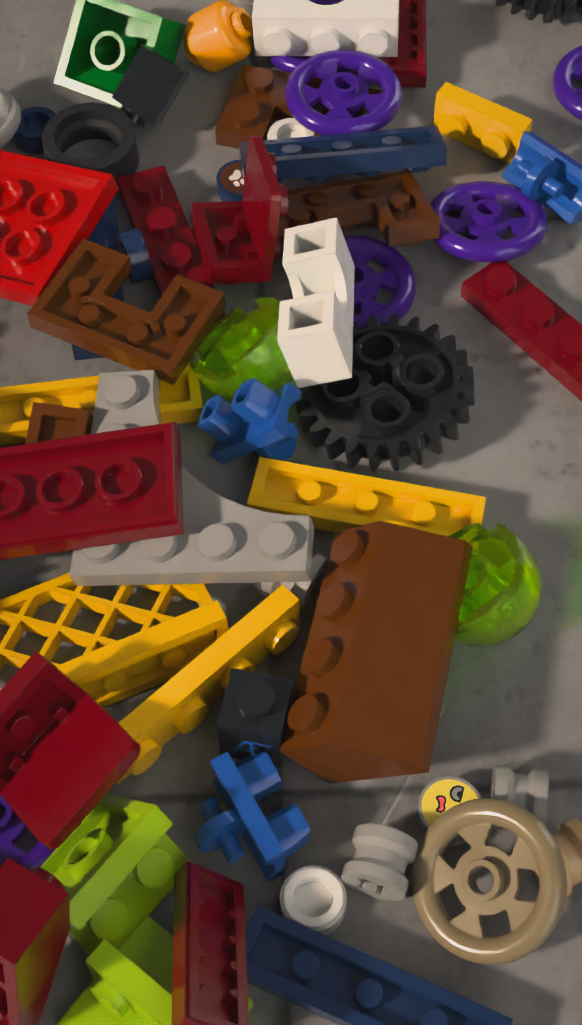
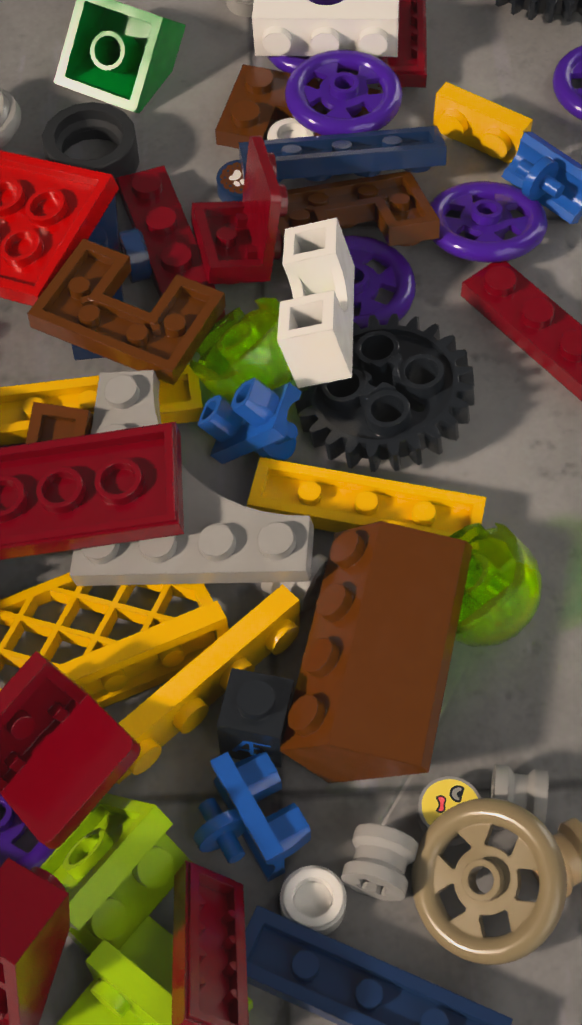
(30, 131): dark blue tile -> none
(149, 87): black brick -> none
(218, 36): light orange head -> none

